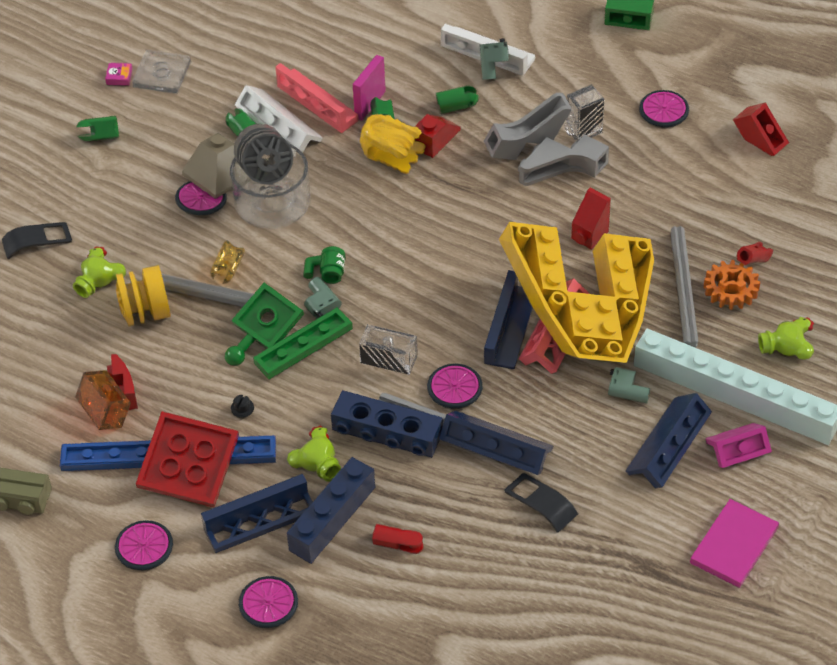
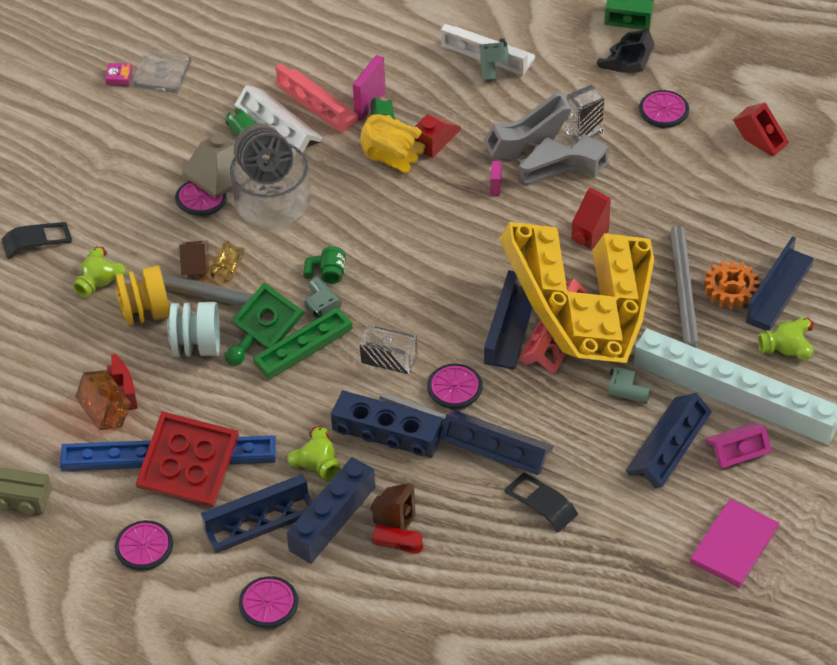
(101, 128): green piece -> none
(194, 258): none -> reddish brown slope
(194, 329): none -> light aqua wheel
(242, 406): black piece -> none
(395, 506): none -> reddish brown slope
(457, 99): green piece -> none
(496, 178): none -> dark pink tile
(630, 53): none -> black slope
(754, 253): red bar -> none
(778, 287): none -> dark blue panel

